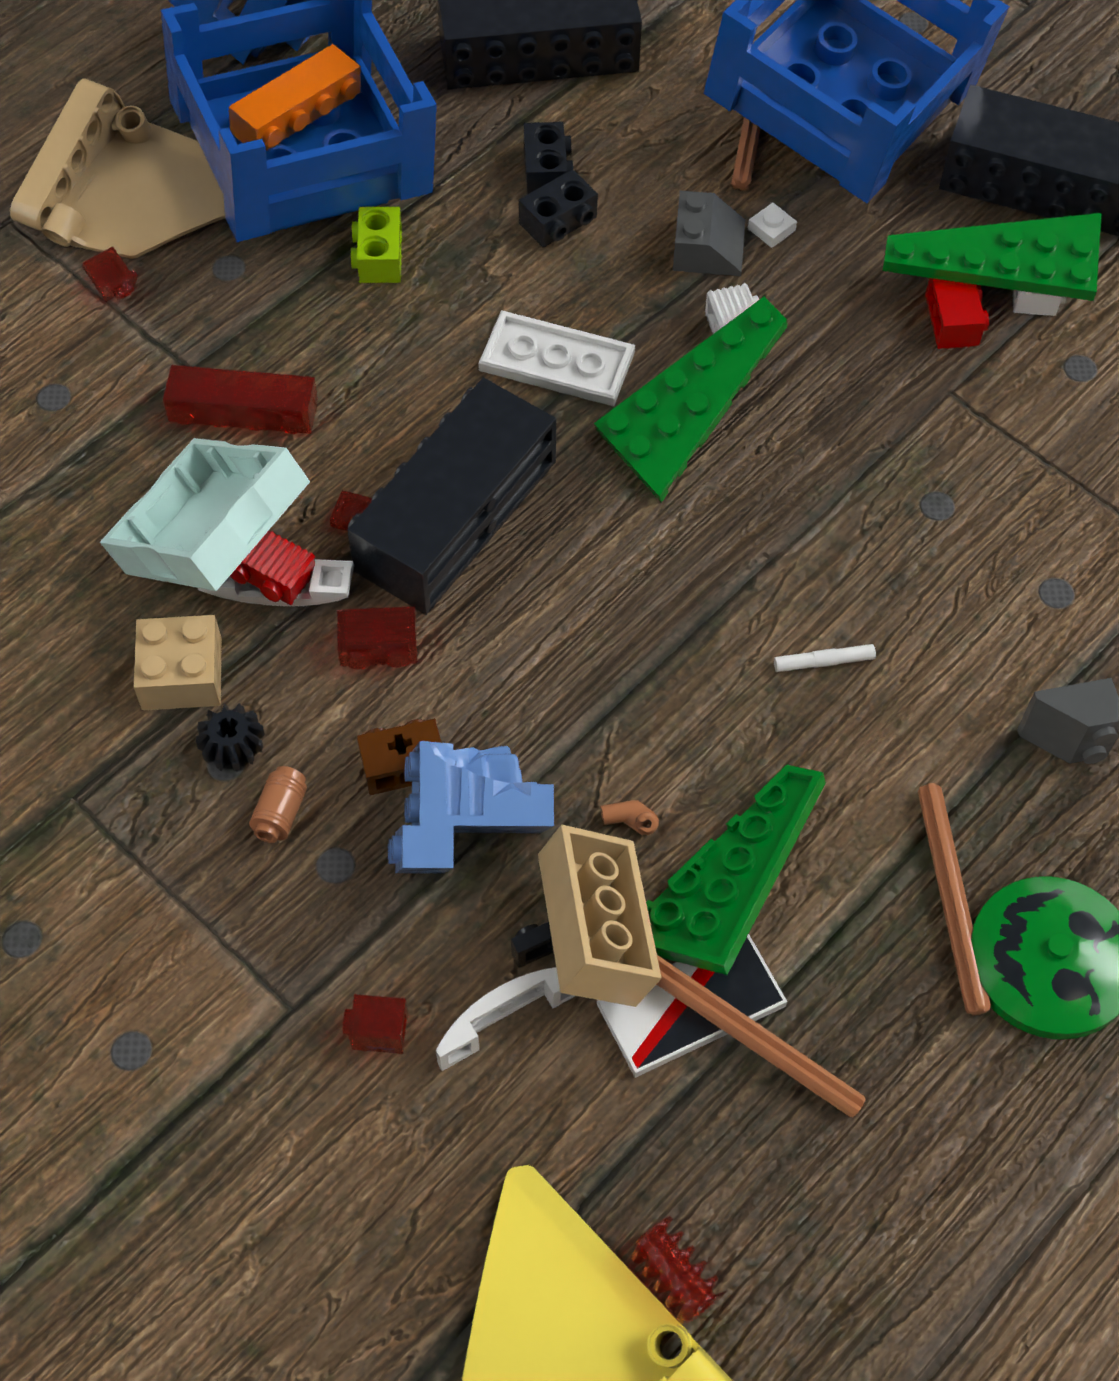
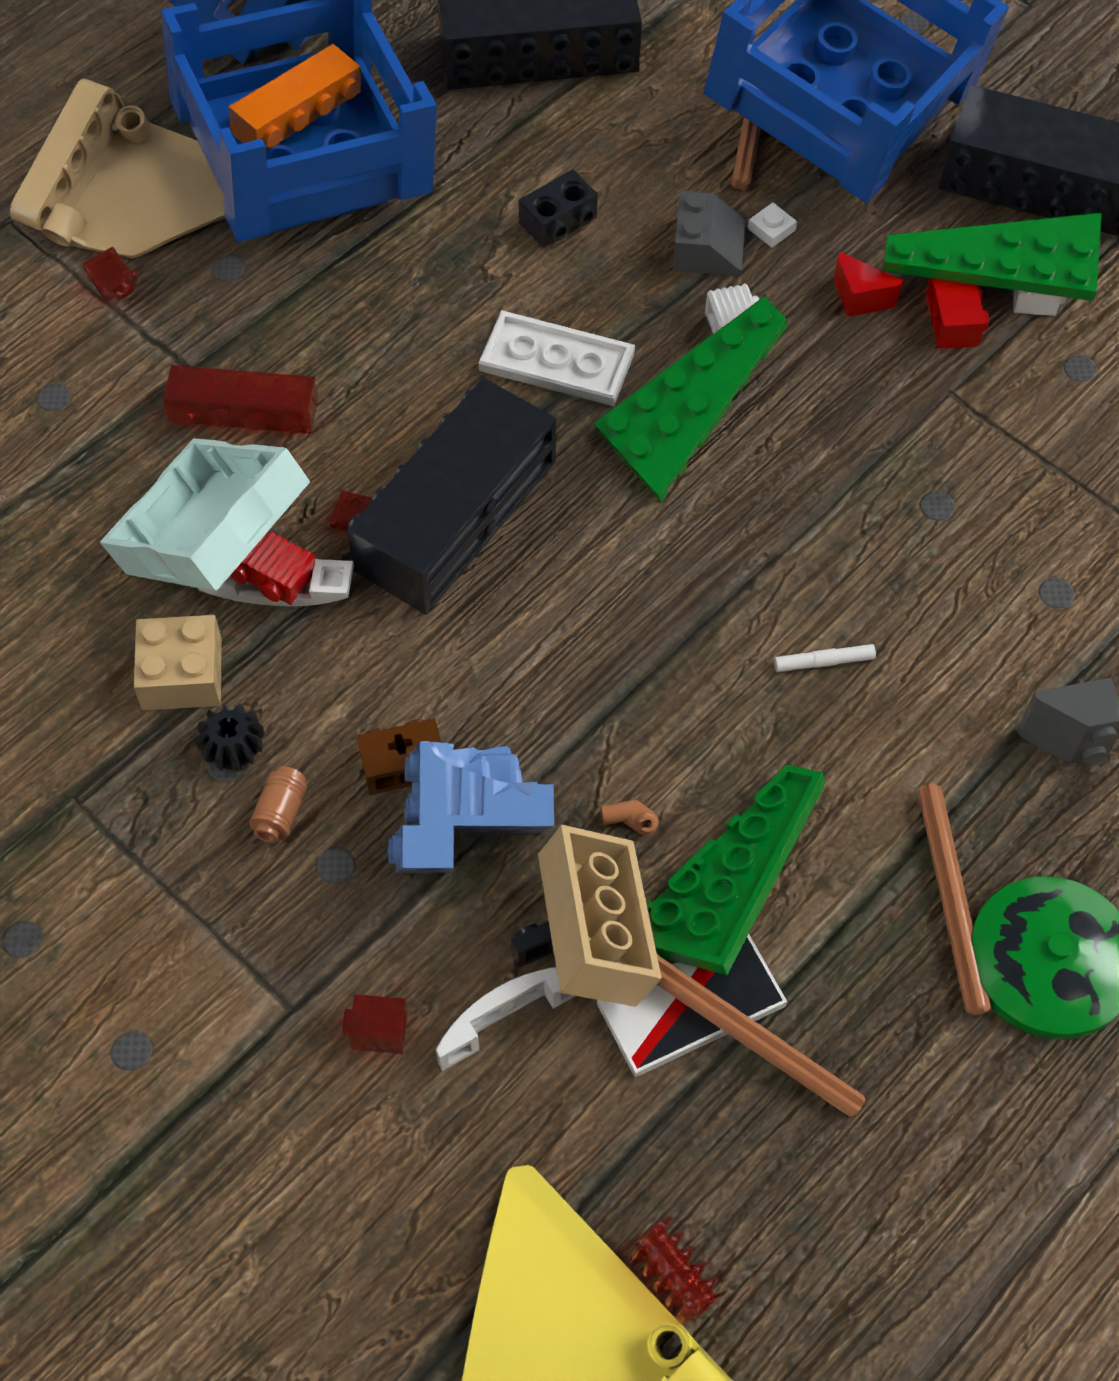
(377, 637): clear red brick -> none
(378, 245): lime brick -> none
(545, 153): black brick -> none
(864, 287): none -> red slope

